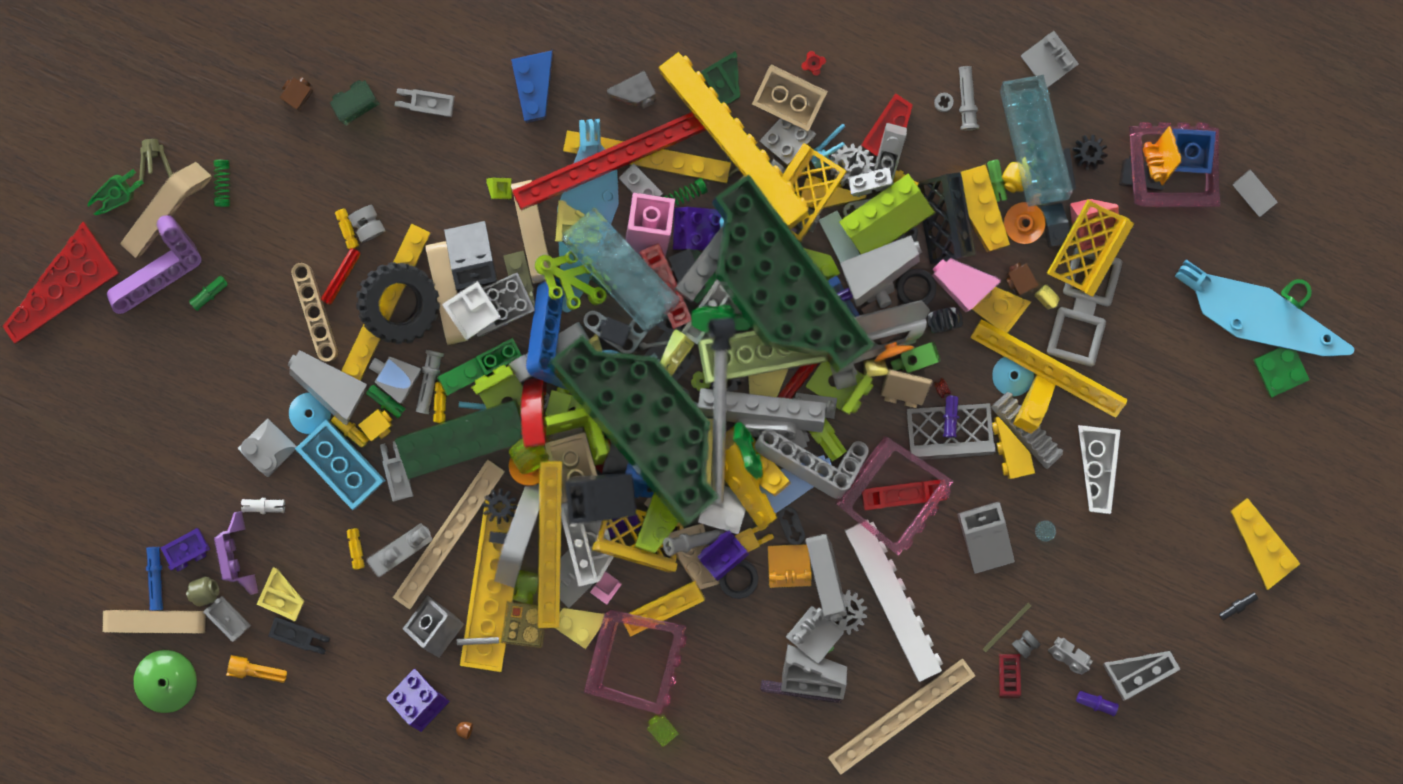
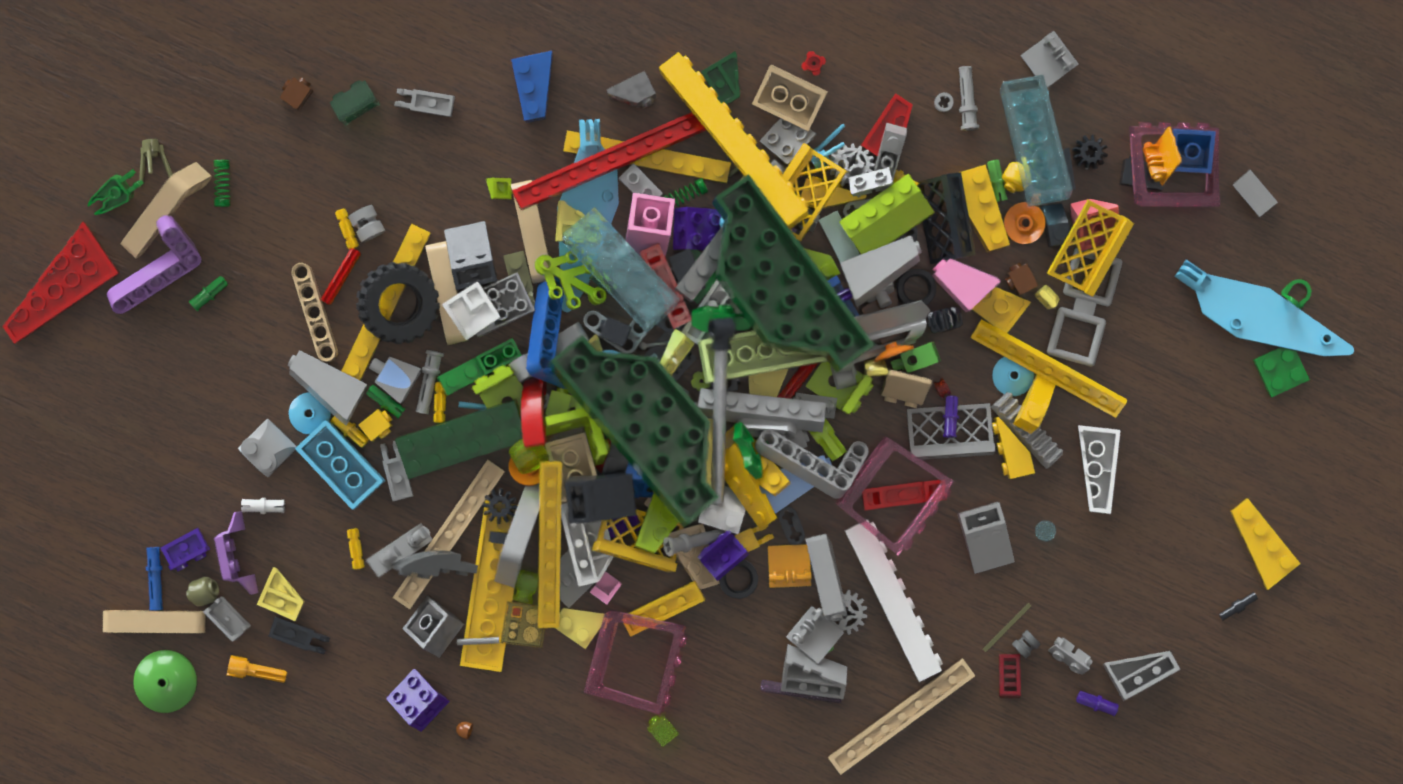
(433, 562): none -> dark grey slope

